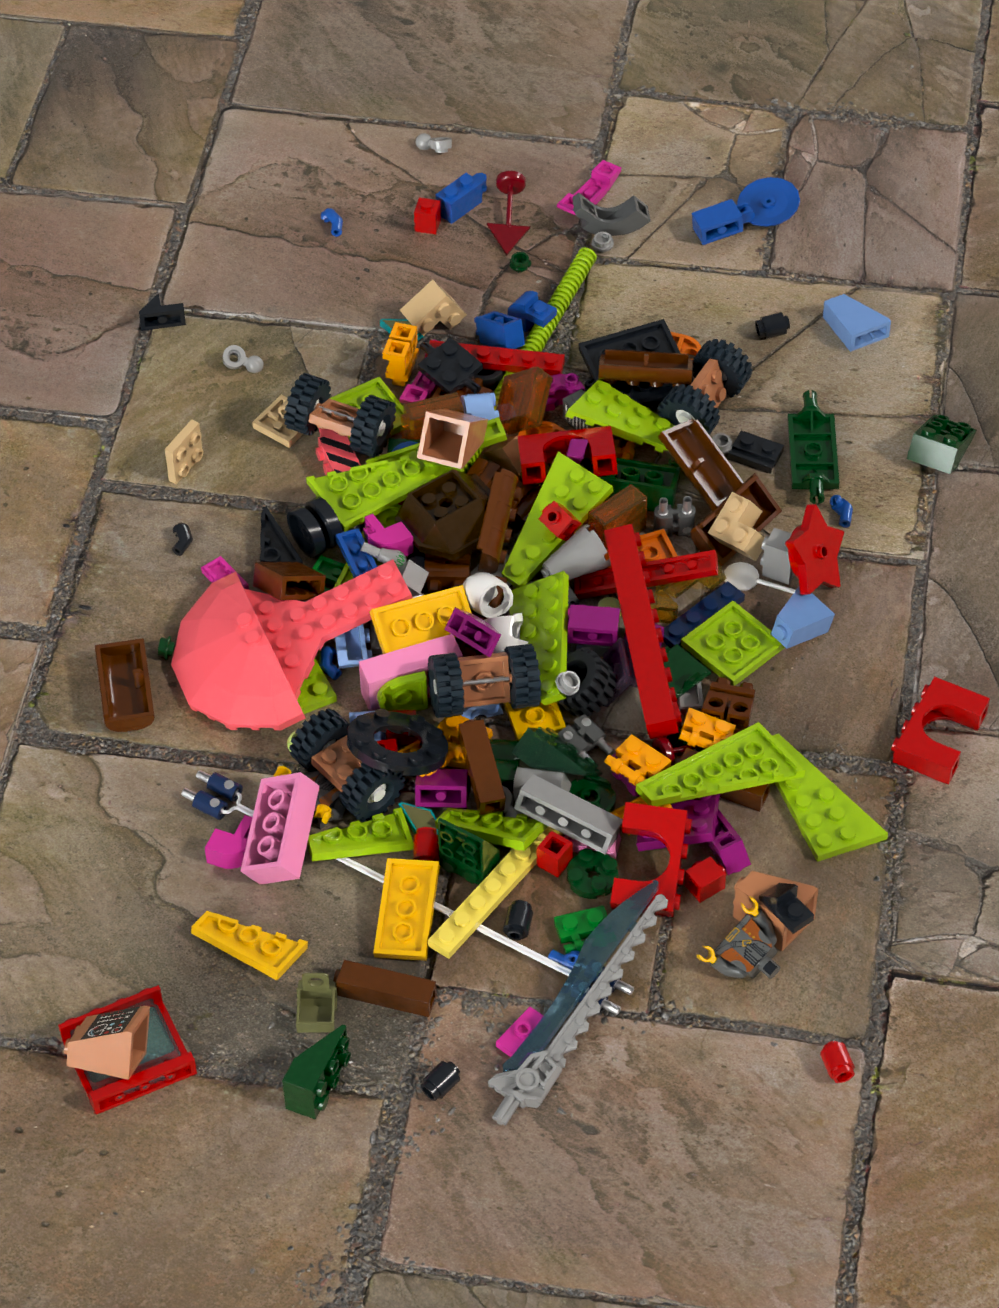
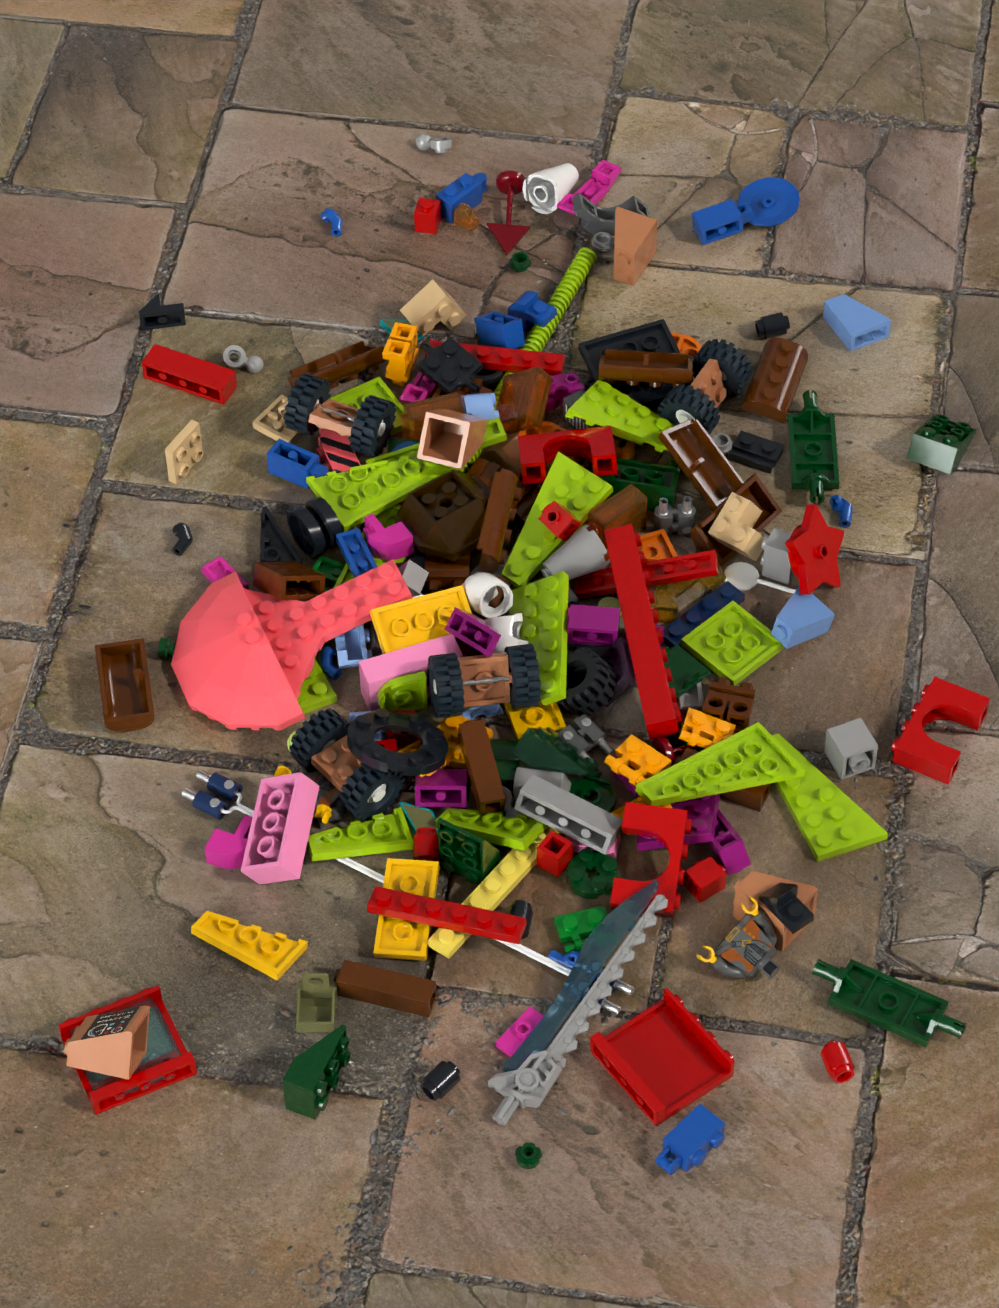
(189, 374): none -> red brick
(294, 463): none -> blue brick
(342, 364): none -> reddish brown container
(384, 555): light grey piece -> none
(446, 915): none -> red plate
(465, 218): none -> clear orange tile
(528, 1162): none -> dark green plate
(549, 187): none -> white cone
(568, 682): light grey plate -> none
(577, 449): magenta slope -> none
(633, 244): none -> nougat slope
(663, 1058): none -> red panel
(691, 1140): none -> blue brick
(776, 379): none -> reddish brown container
(851, 748): none -> light grey head
(888, 1002): none -> dark green plate

